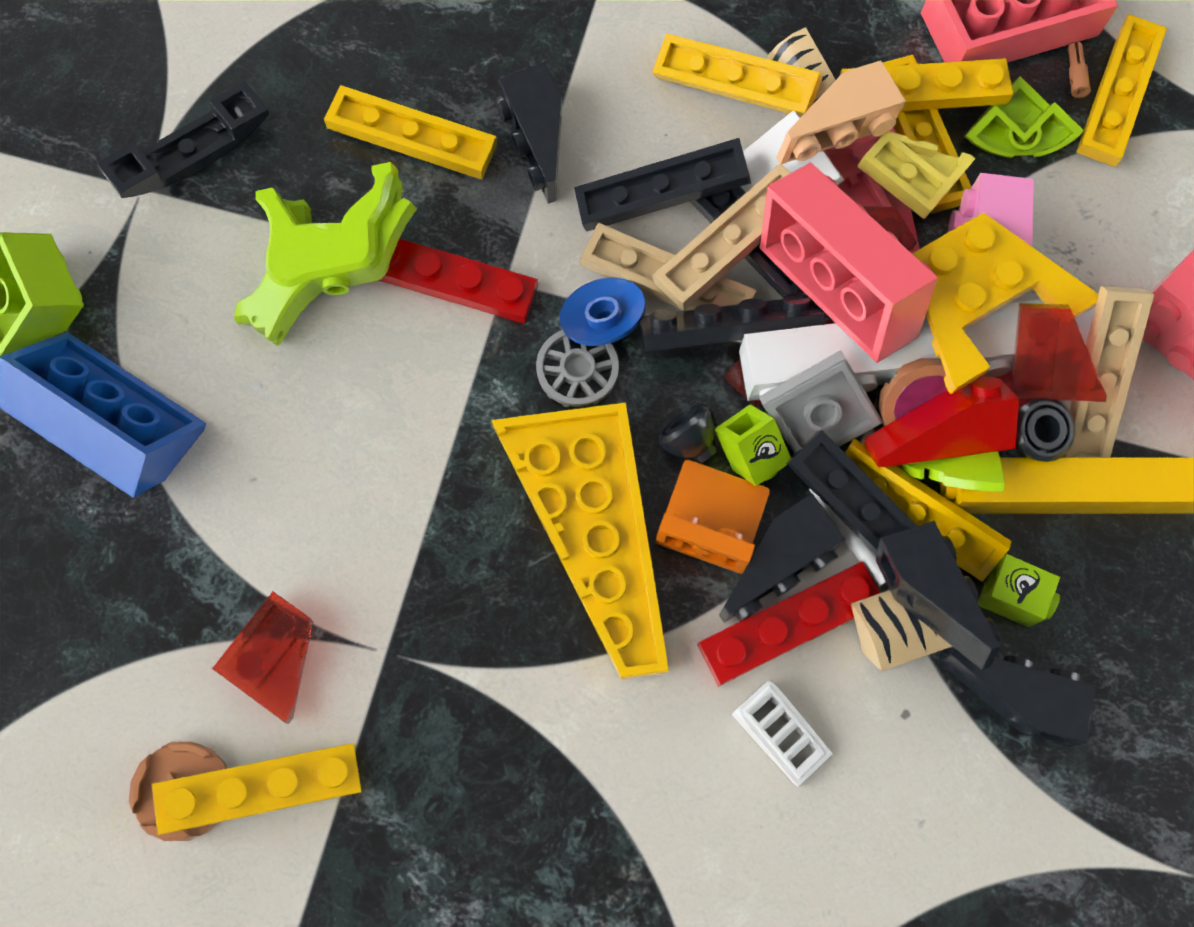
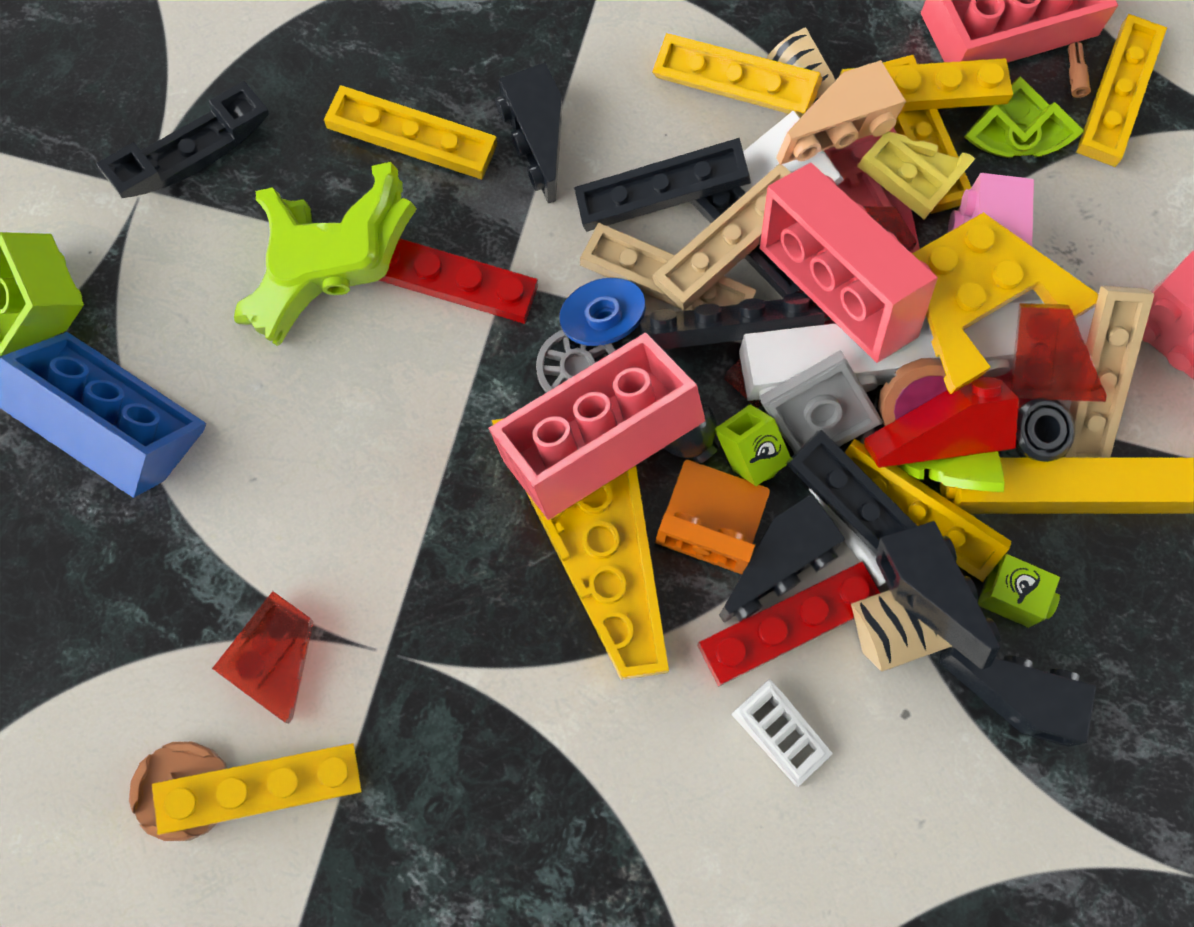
(598, 424): none -> coral brick

